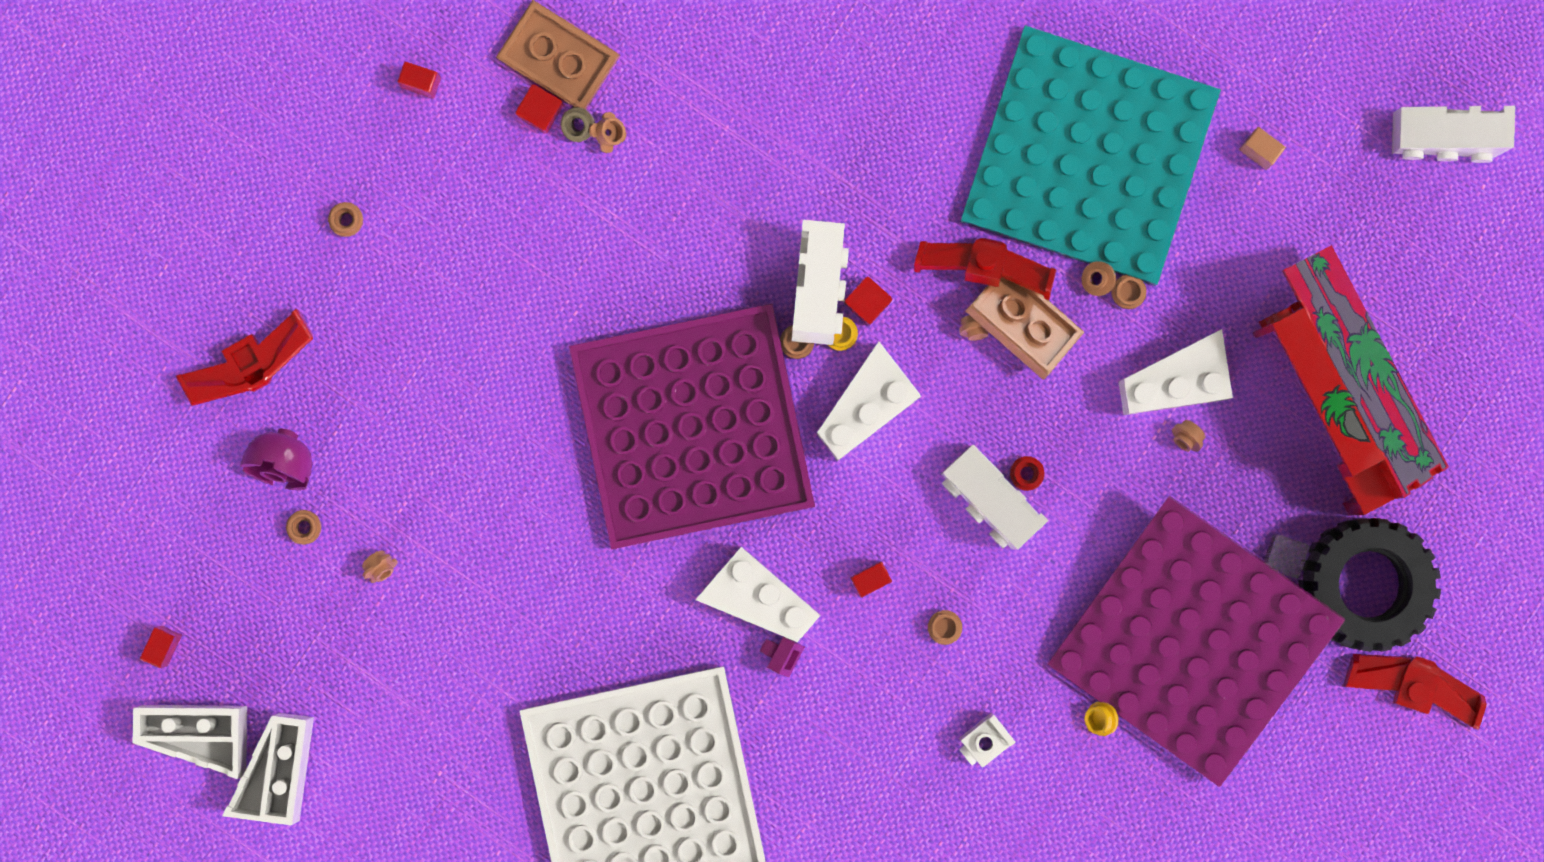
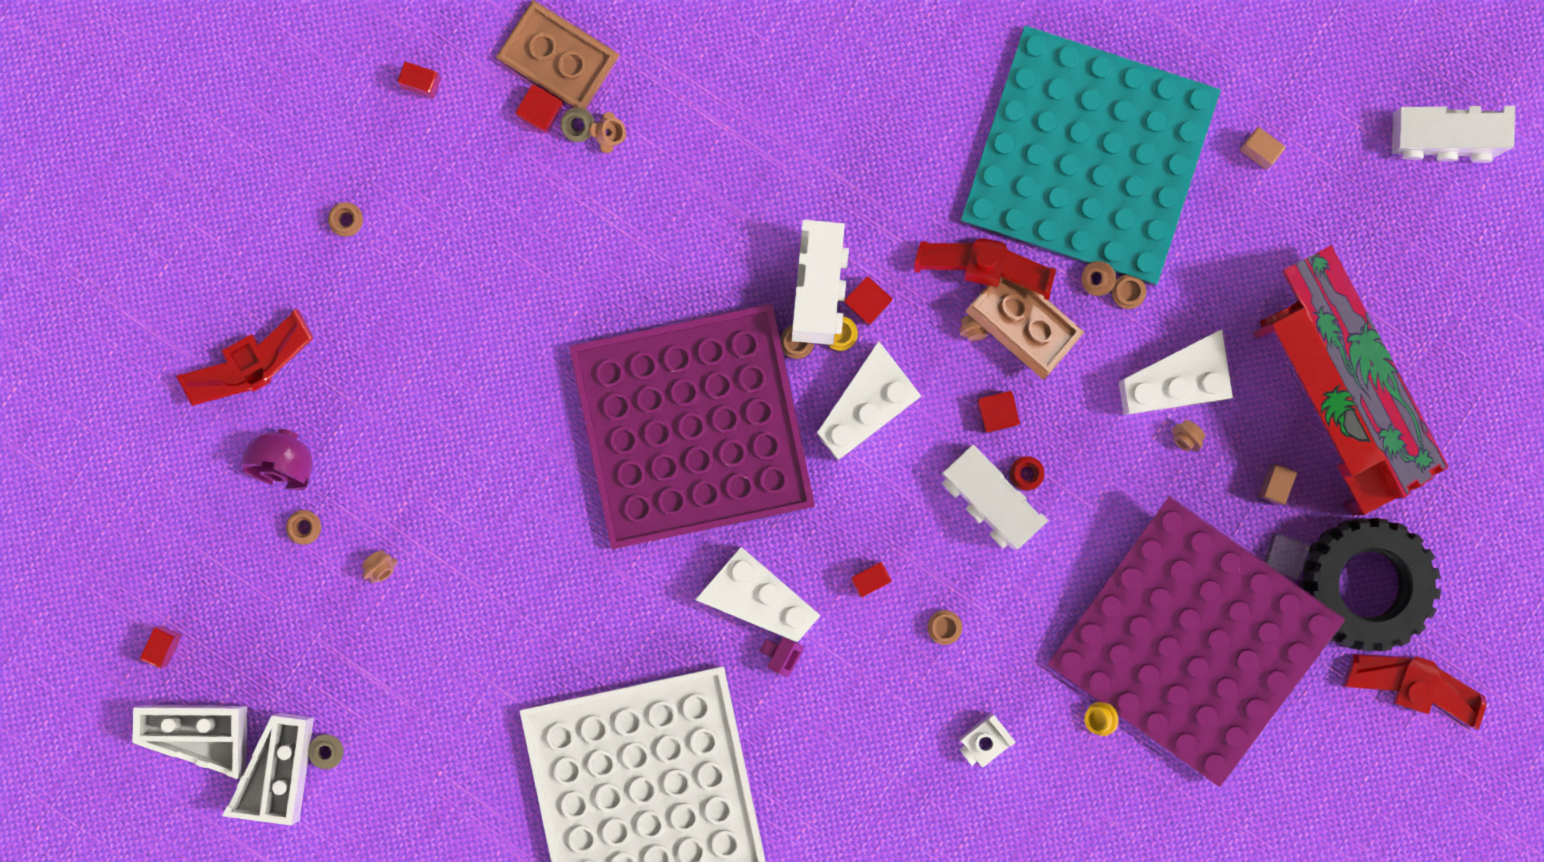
(333, 743): none -> dark tan plate
(998, 412): none -> red piece
(1277, 484): none -> nougat piece

